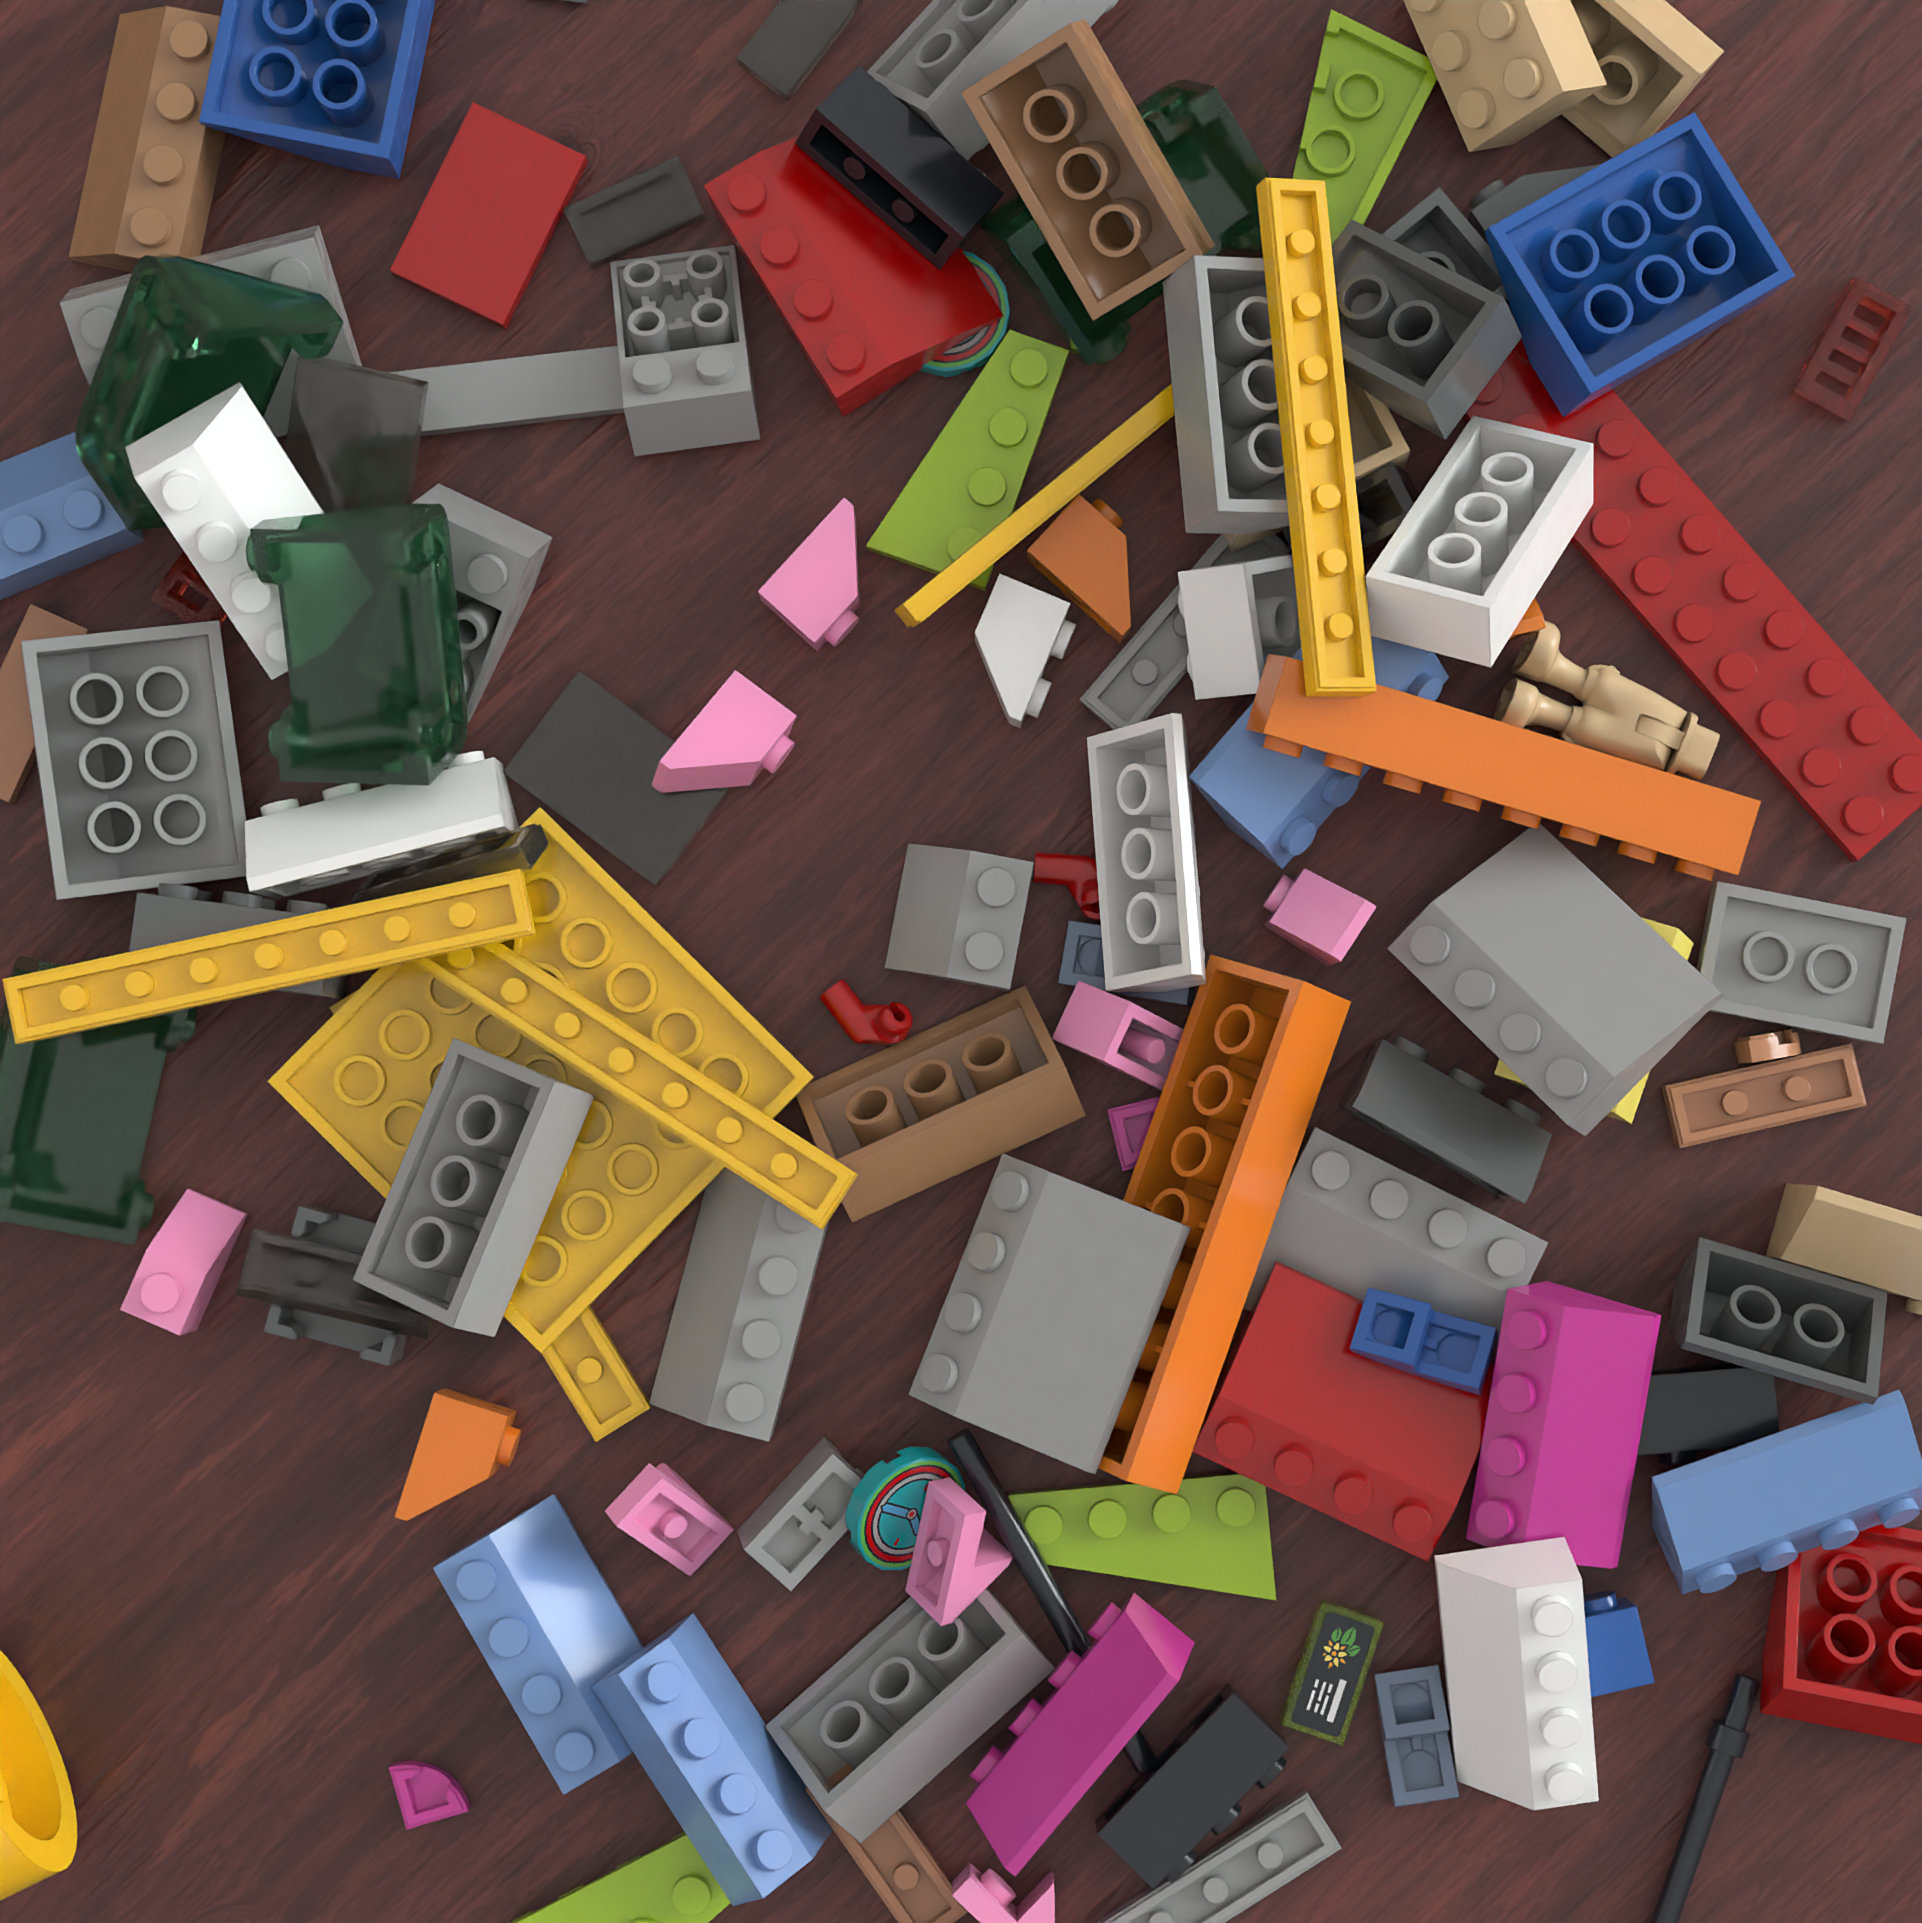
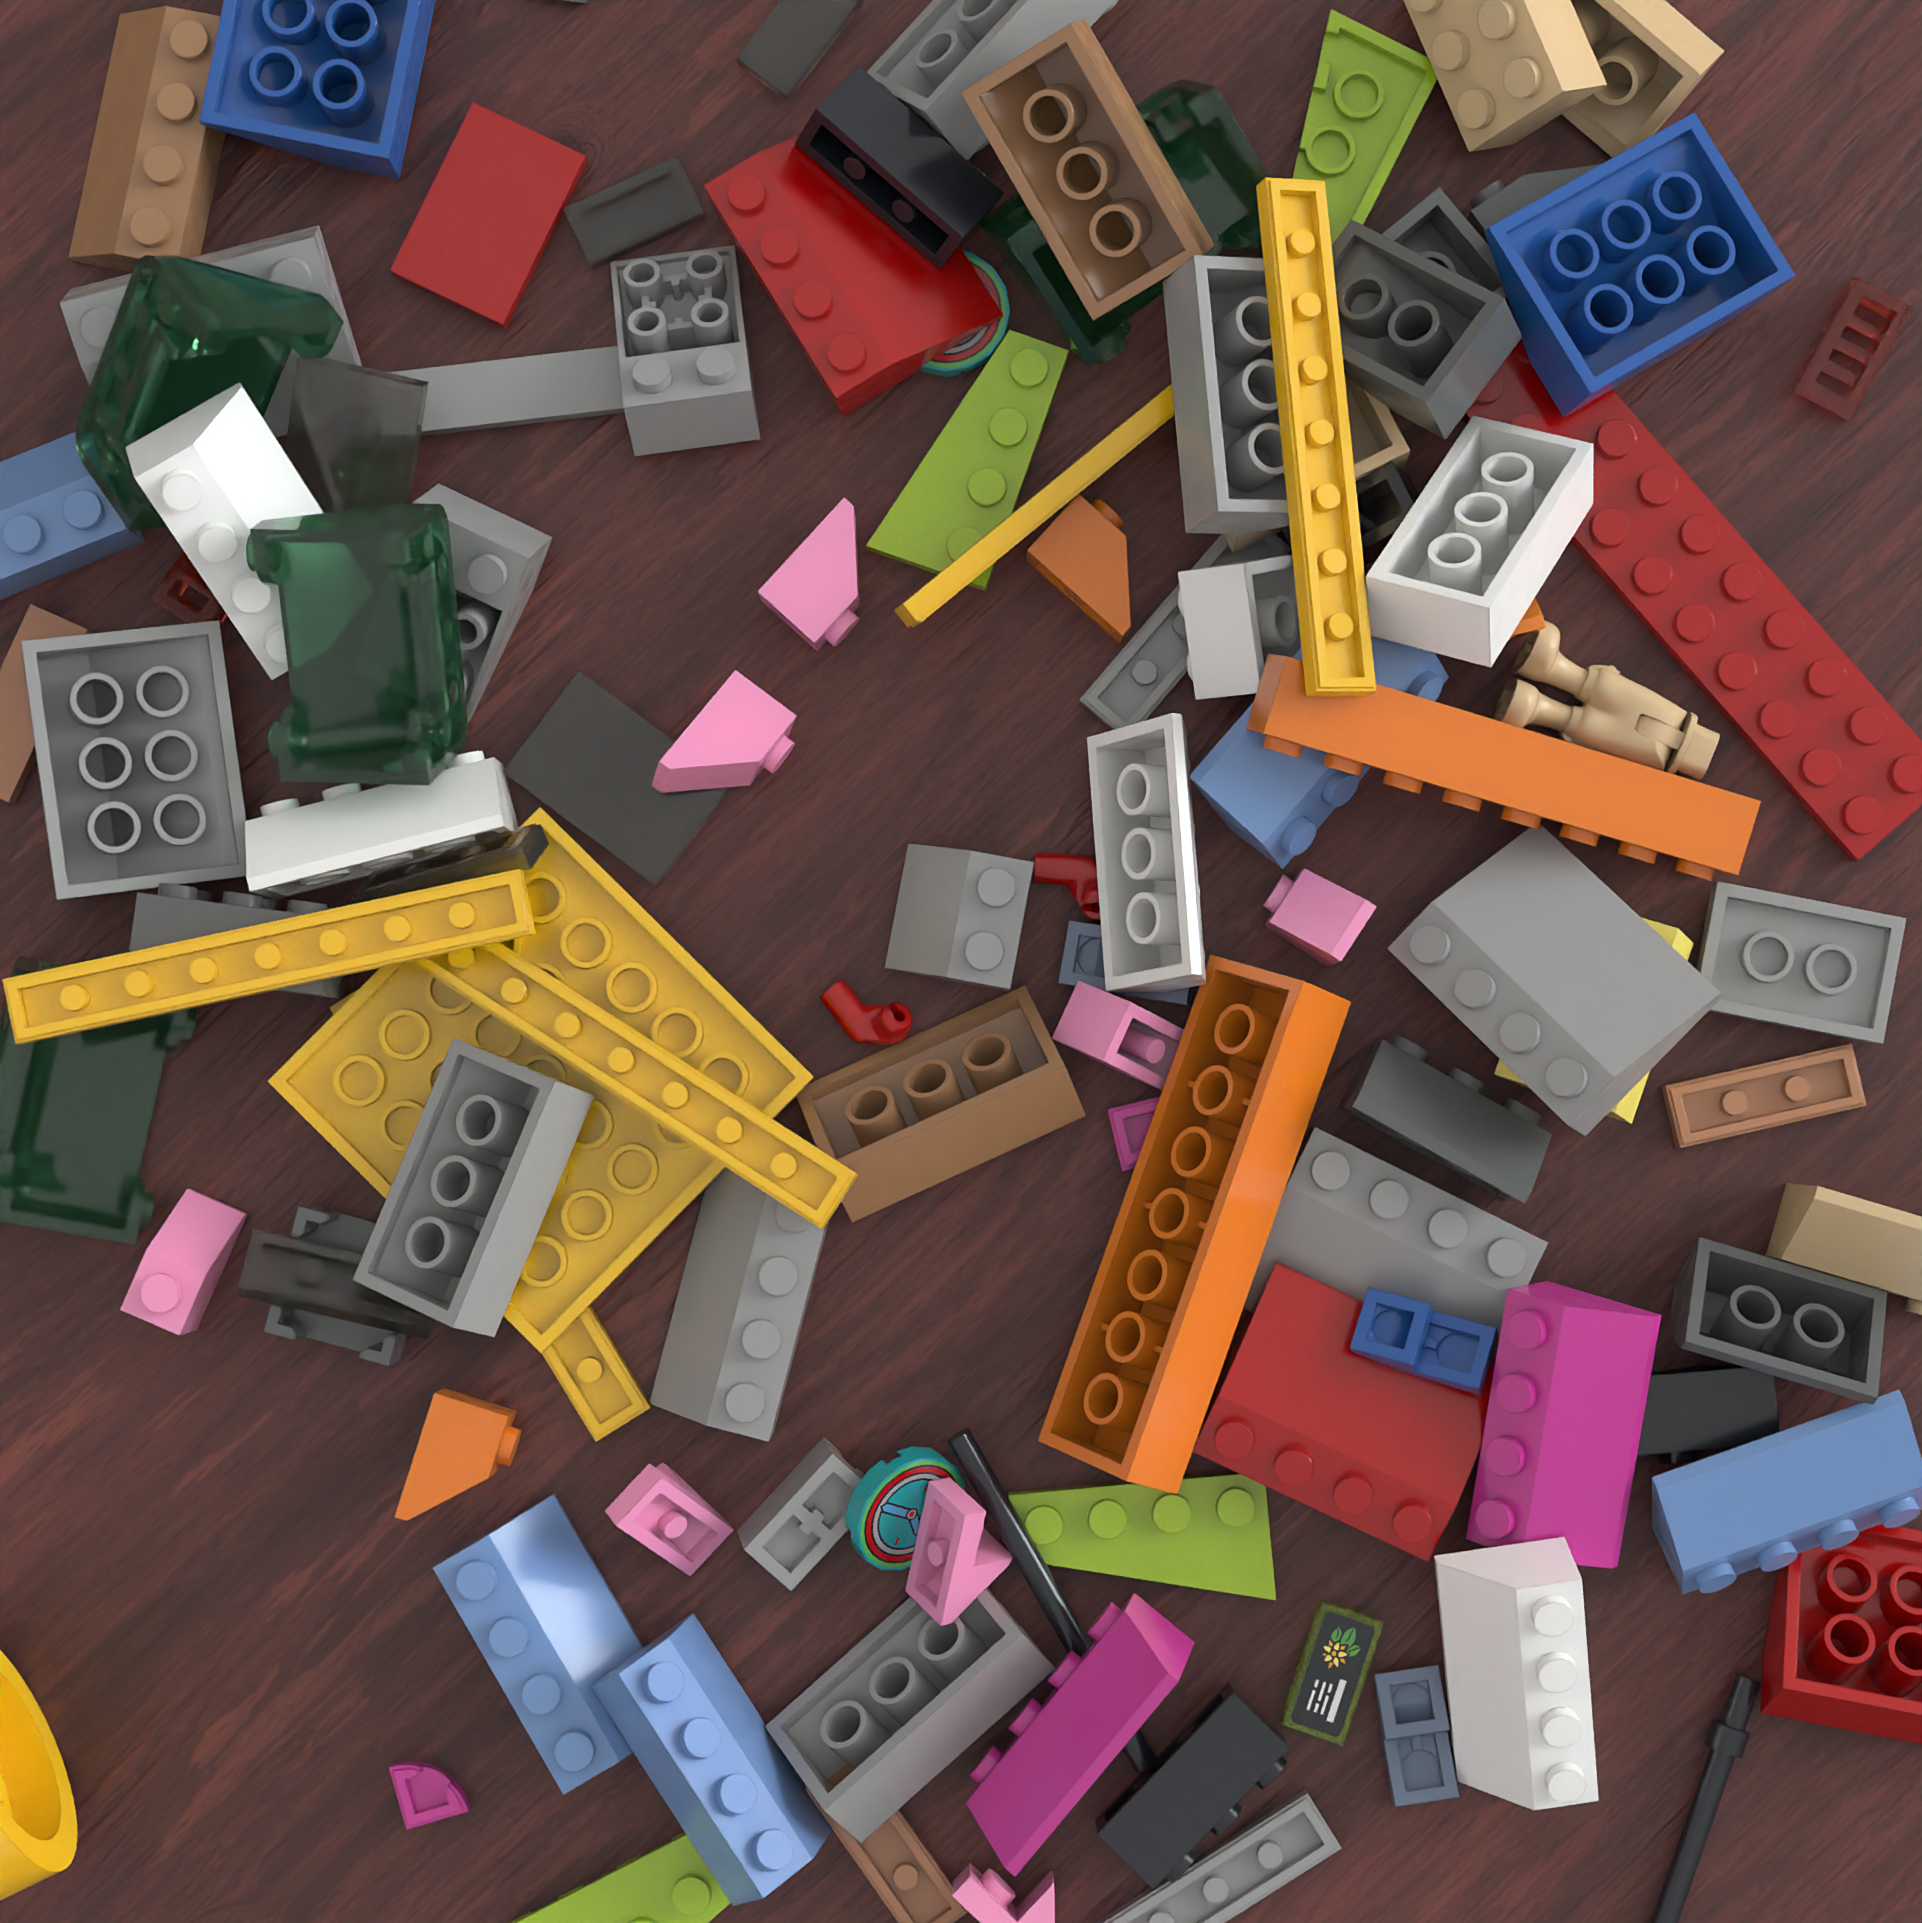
(1016, 641): white slope -> none
(1049, 1313): light grey slope -> none
(1615, 1644): blue brick -> none
(1767, 1046): nougat tile -> none

